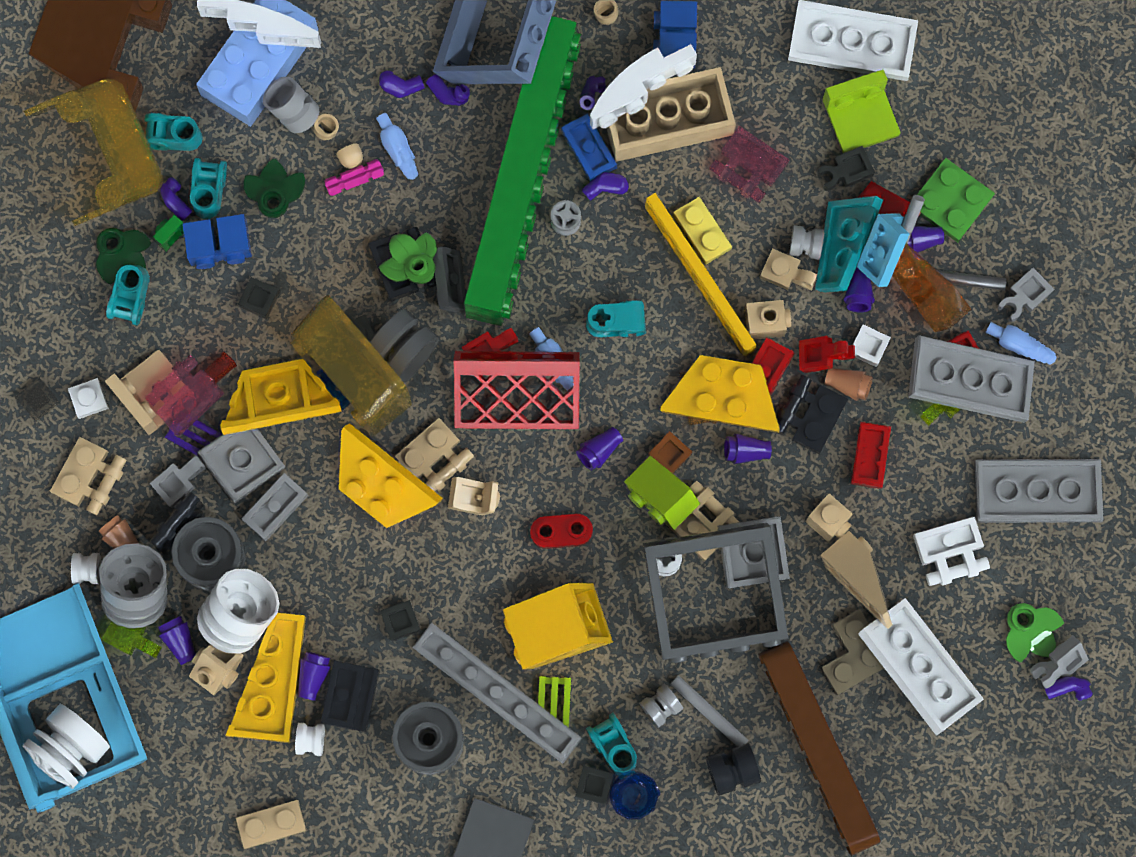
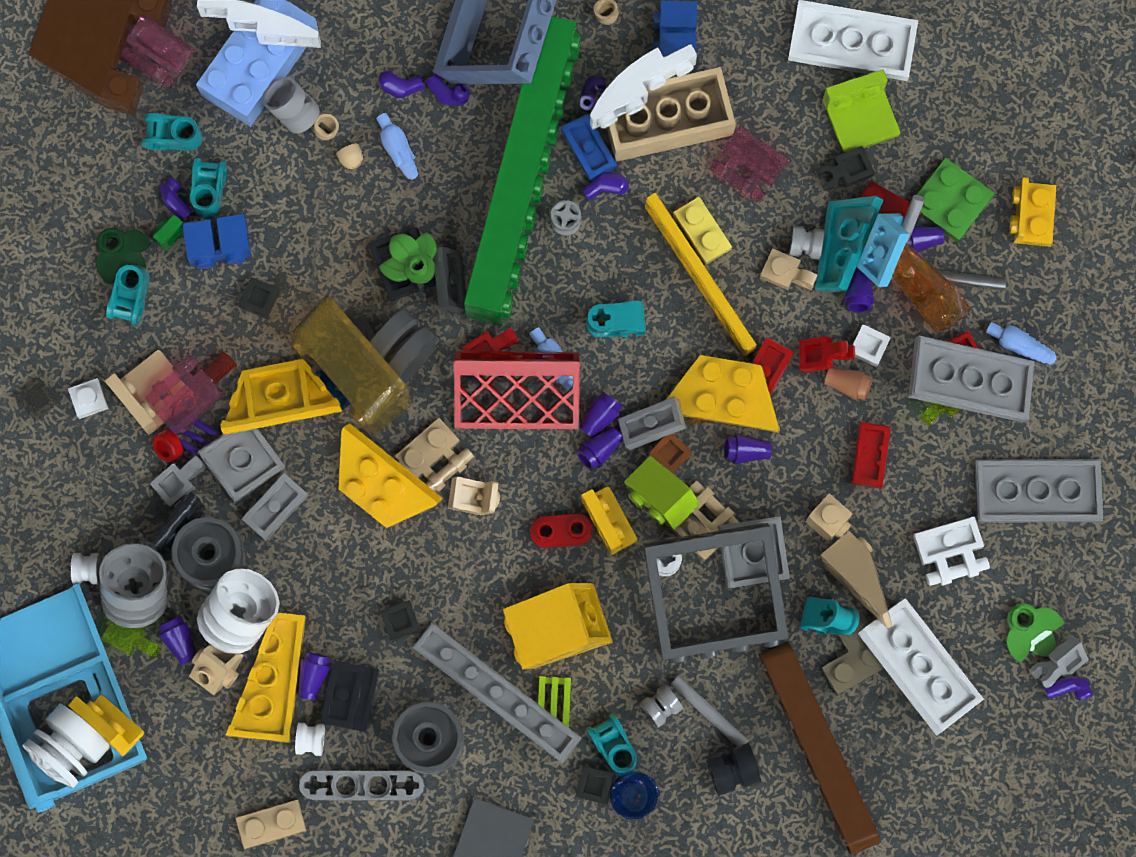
(79, 472): tan plate -> none
(109, 722): none -> yellow bracket
(117, 533): nougat cone -> none
(120, 139): clear yellow windscreen -> none
(162, 47): none -> clear pink plate
(167, 446): none -> red tile
(274, 185): dark green plate -> none
(354, 177): dark pink axle -> none
(361, 790): none -> light grey beam
(600, 414): none -> dark purple cone
(608, 519): none -> yellow bracket
(652, 423): none -> light grey plate
(767, 319): tan brick -> none
(819, 419): black plate -> none
(828, 617): none -> teal piece
(1027, 293): light grey plate -> none
(1034, 213): none -> yellow bracket

